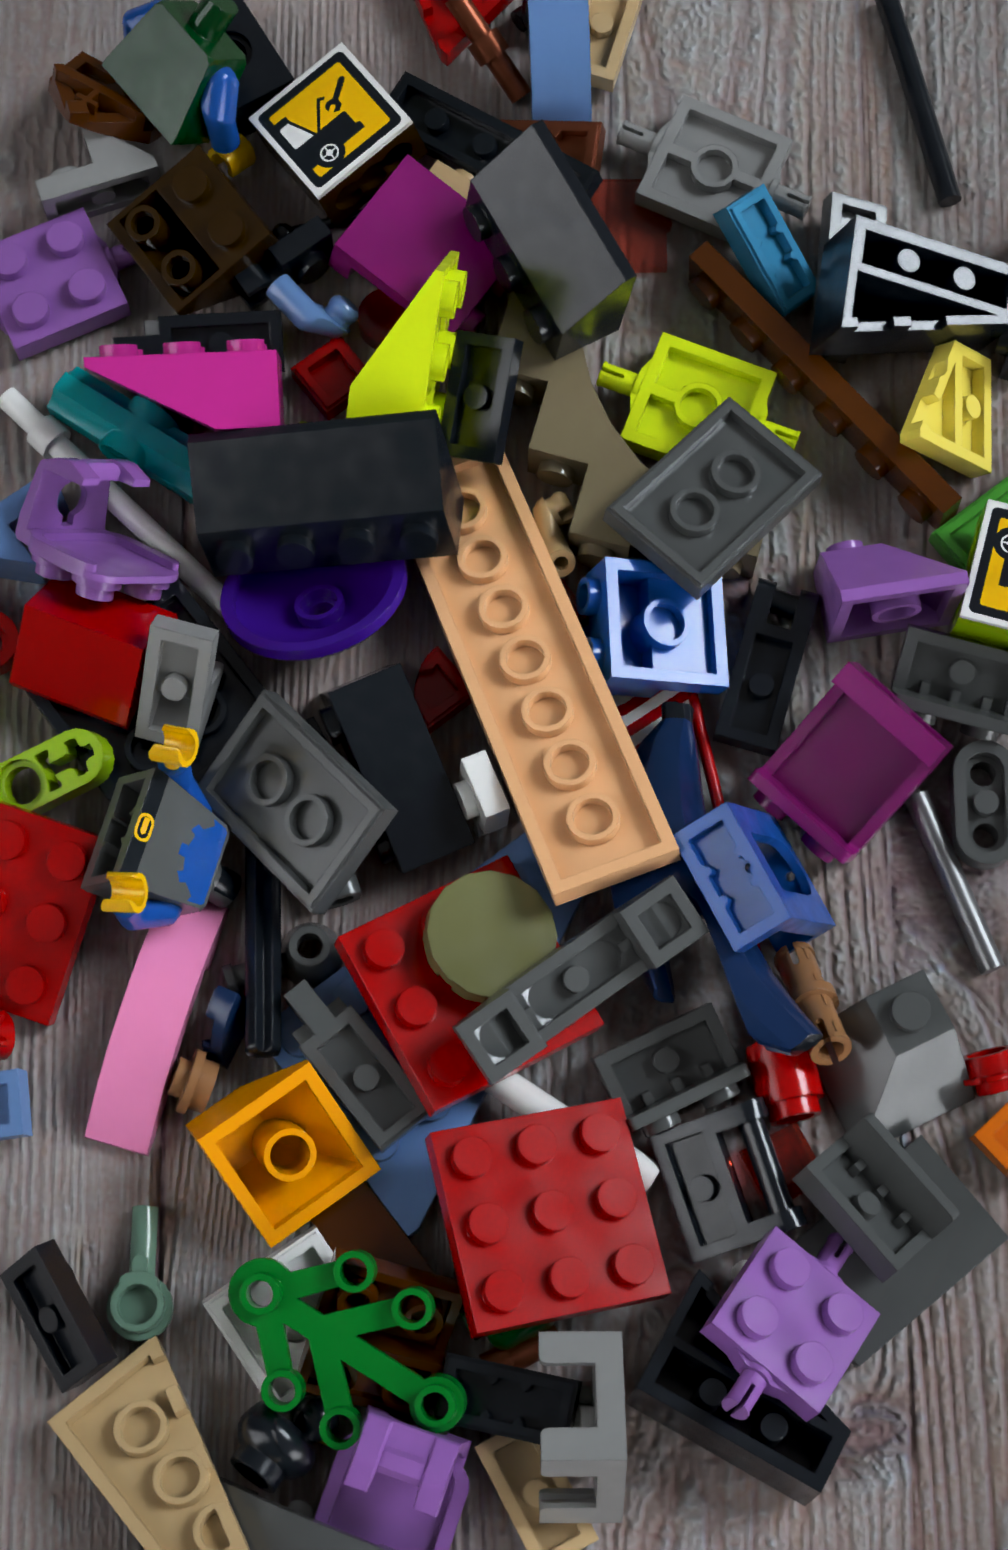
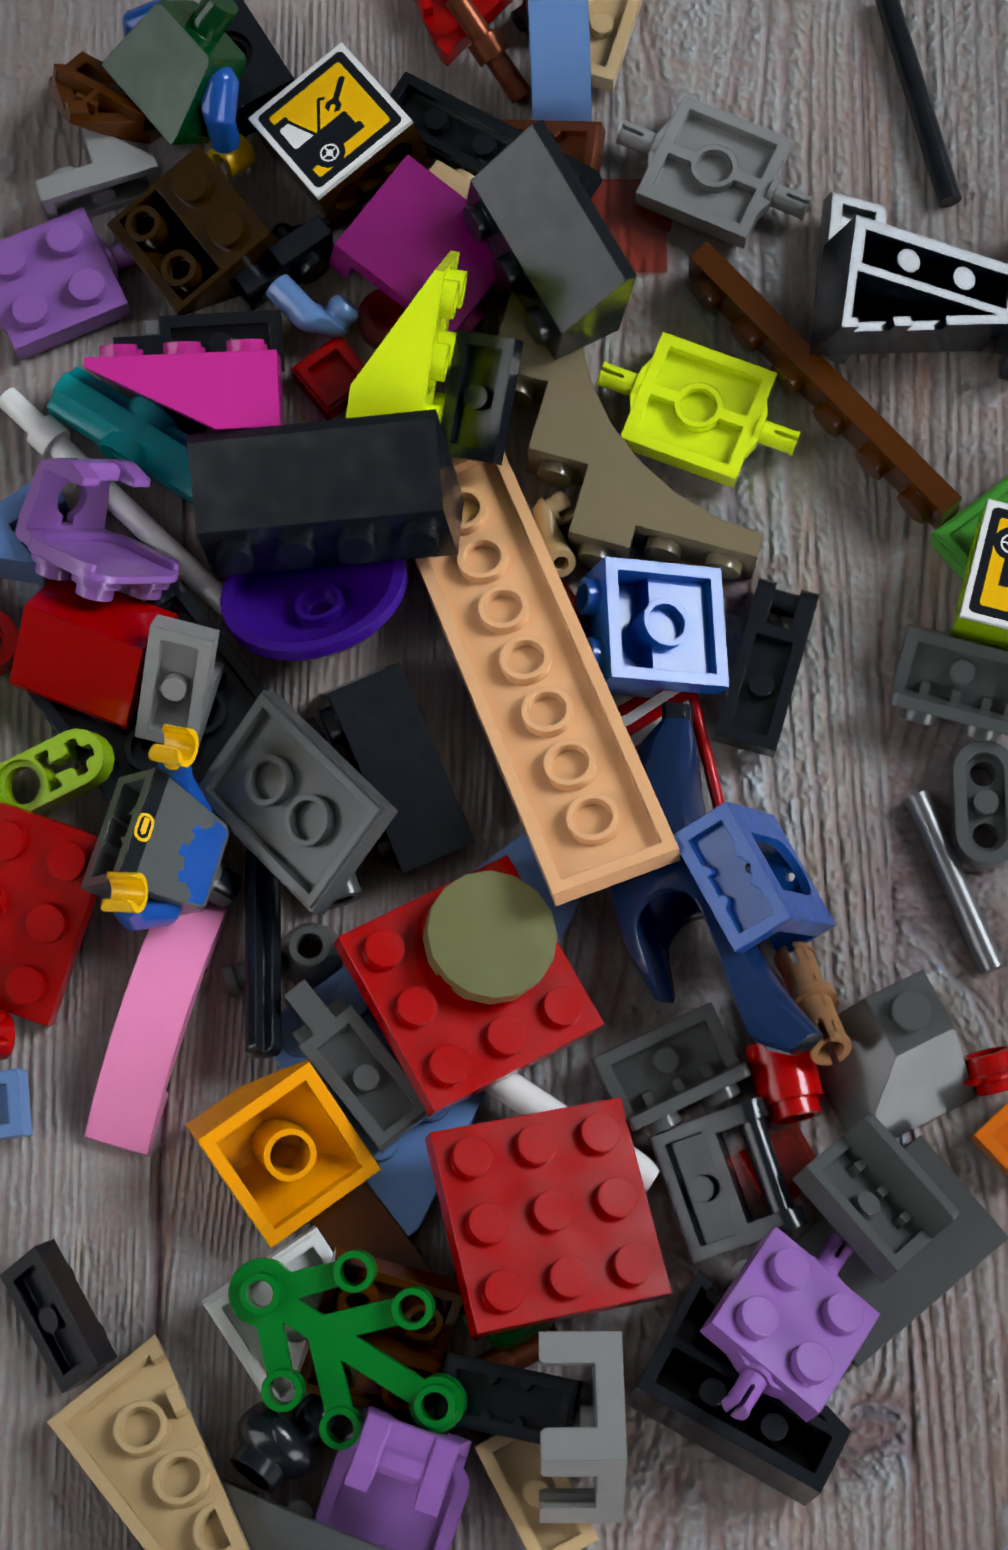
(140, 1302): sand green plate -> none
(193, 1082): medium nougat plate -> none
(228, 1029): dark blue tile -> none
(439, 690): red tile -> none
(481, 794): white plate -> none
(579, 977): dark grey slope -> none
(712, 497): dark grey tile -> none
(767, 250): dark azure plate -> none
(849, 765): magenta panel -> none
(882, 590): medium lavender slope -> none
(953, 411): light yellow wing -> none

